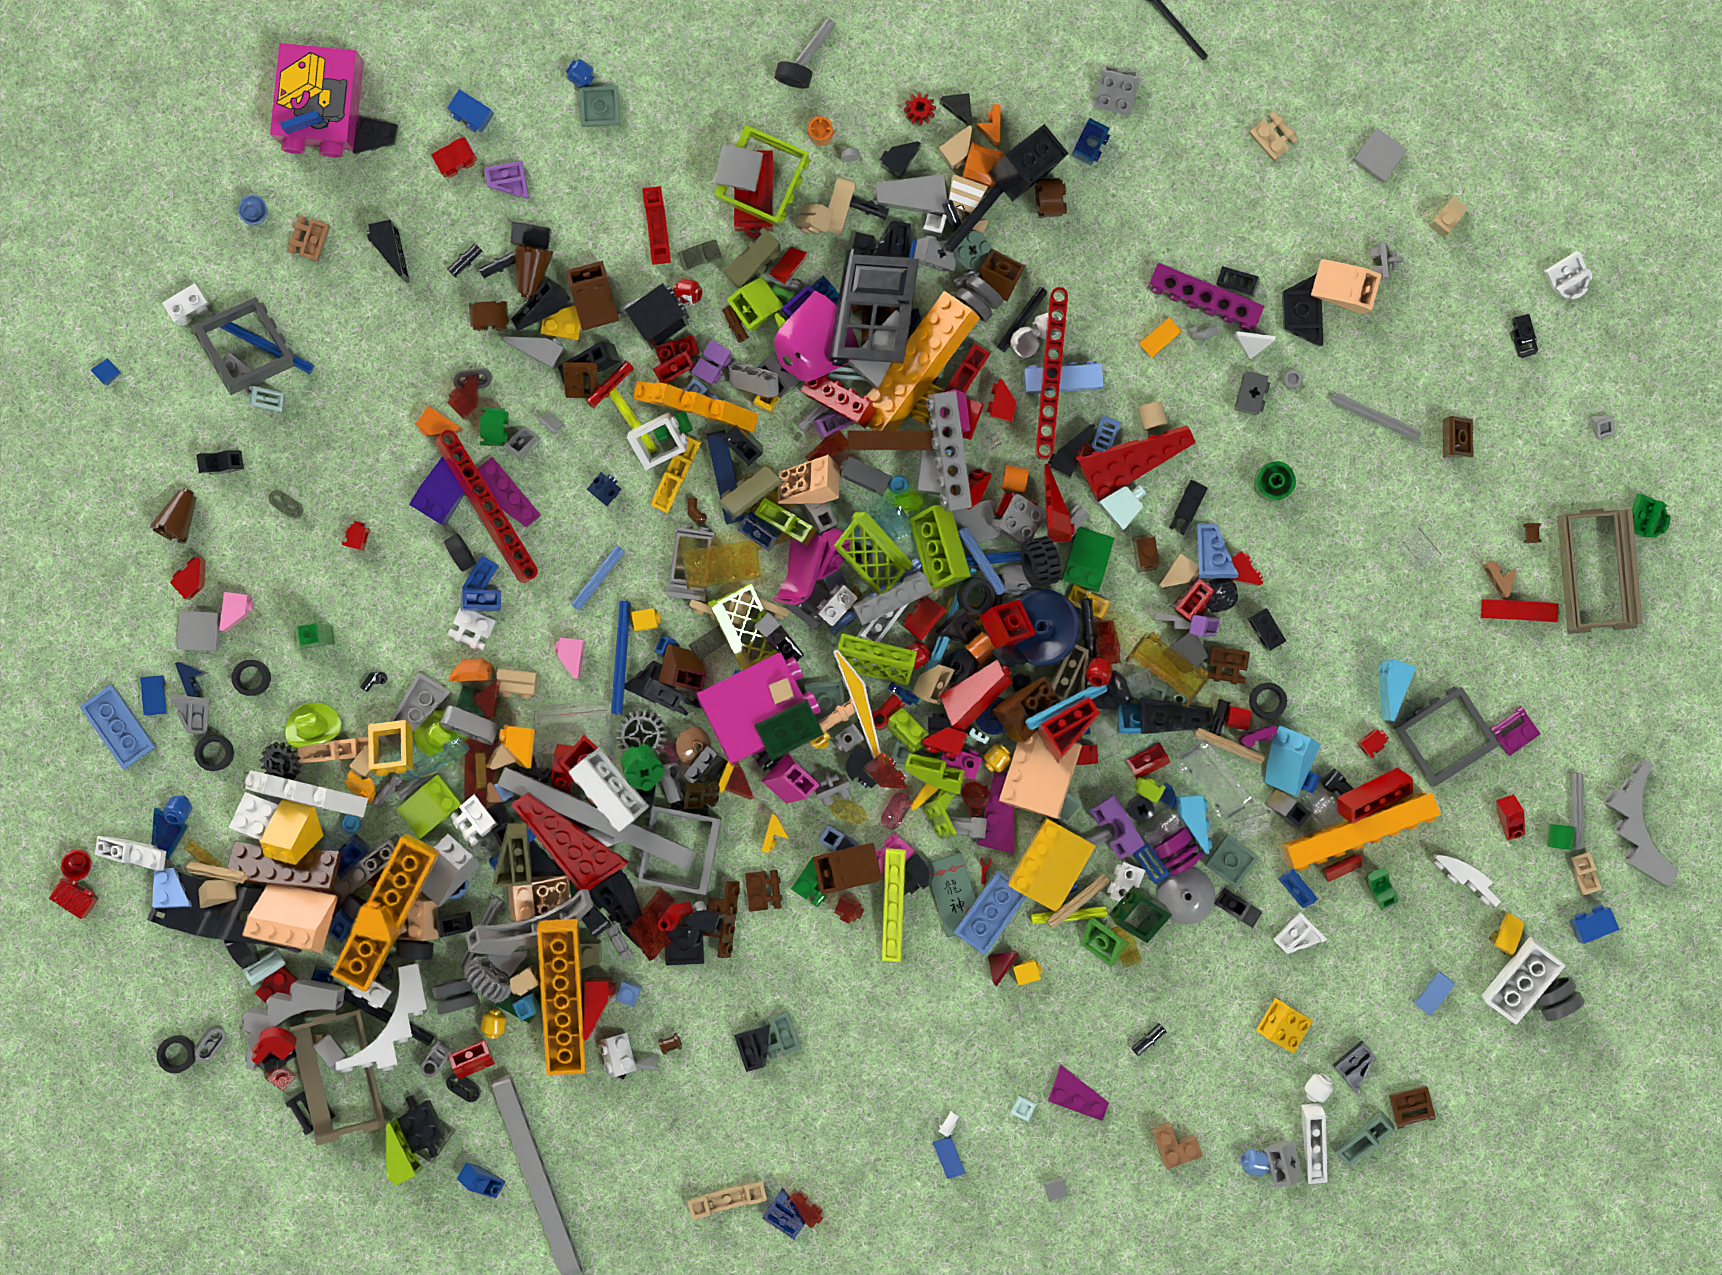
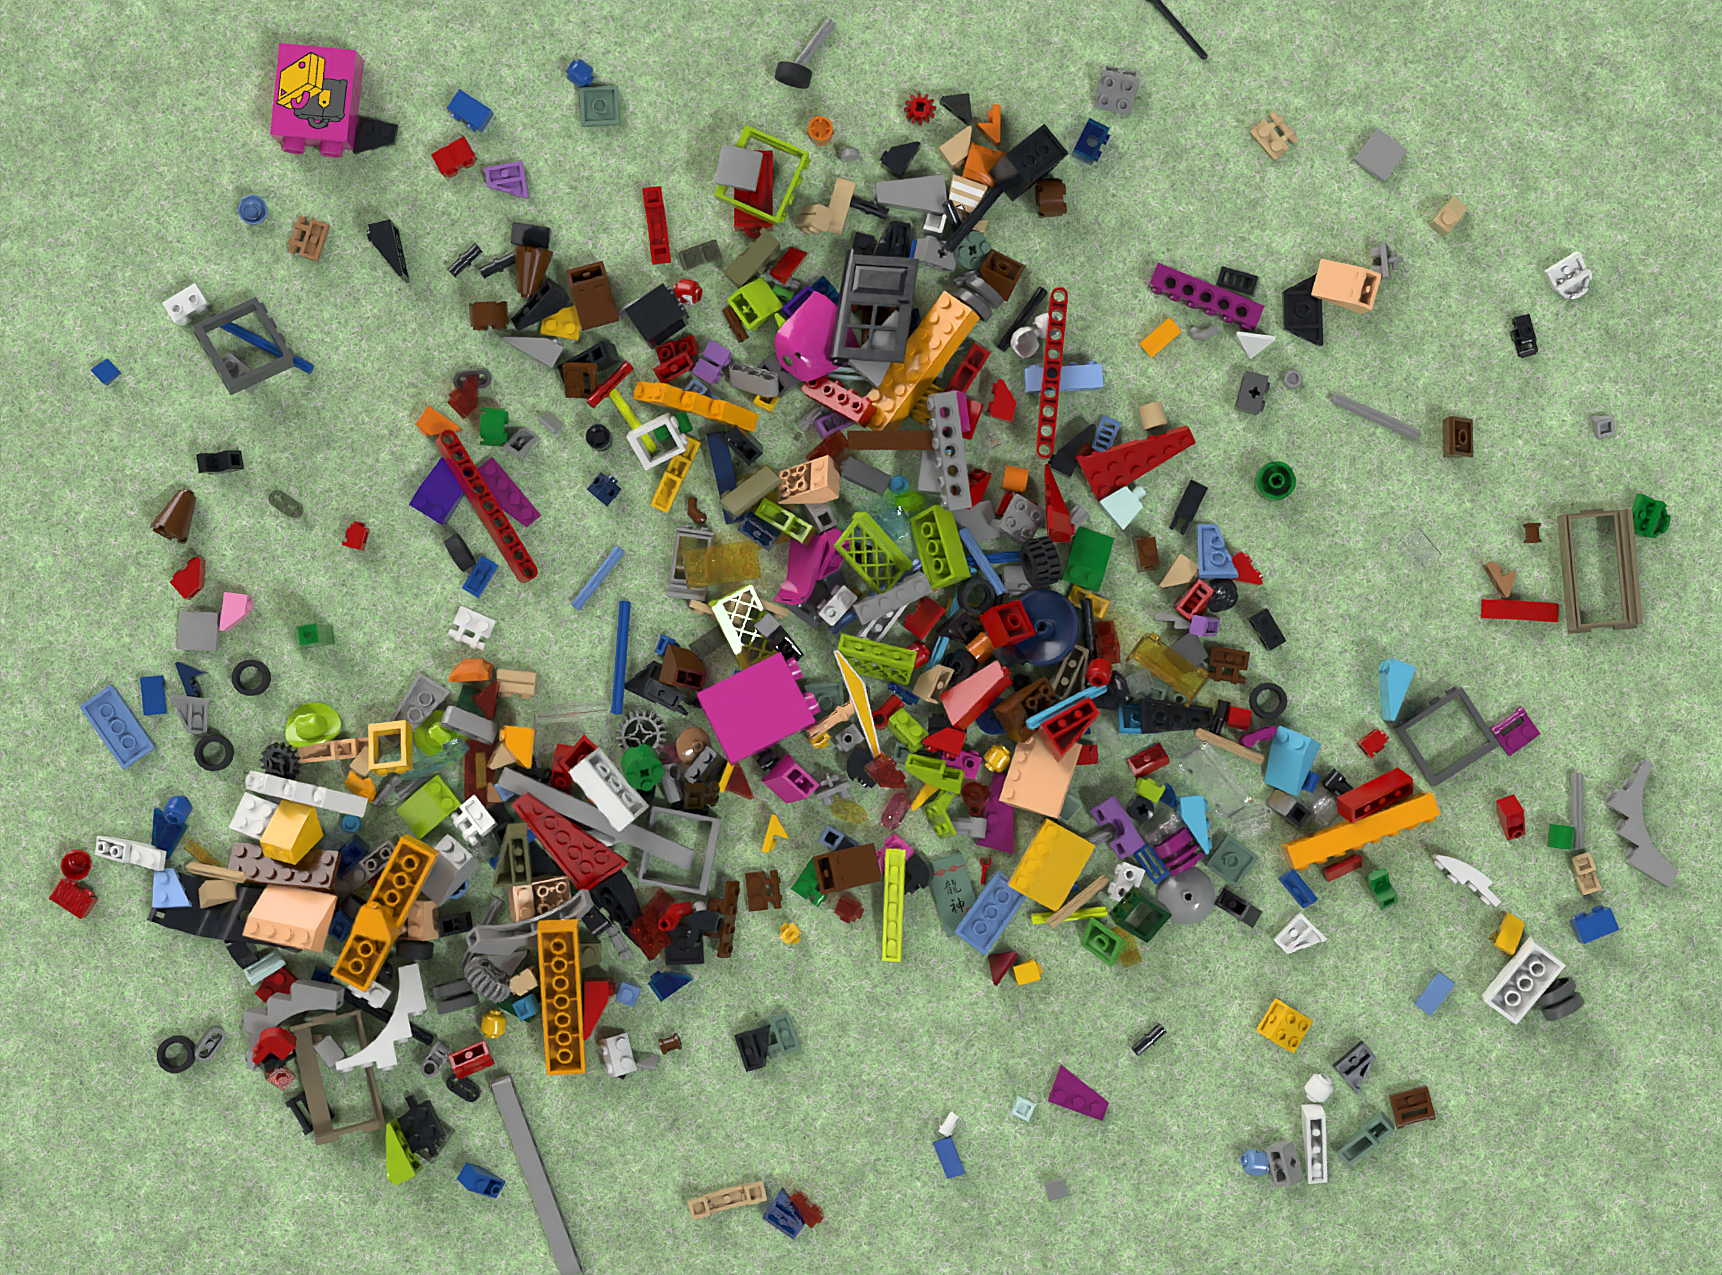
(254, 396): light aqua tile -> none
(301, 122): blue tile -> none
(373, 678): black arm -> none
(481, 600): blue slope -> none
(571, 655): bright pink slope -> none
(599, 437): none -> black wheel
(646, 619): yellow brick -> none
(668, 982): none -> clear blue slope
(781, 691): tan slope -> none
(789, 729): dark green tile -> none
(790, 933): none -> yellow gear
(977, 736): light aqua tile -> none
(1174, 1151): medium nougat brick -> none

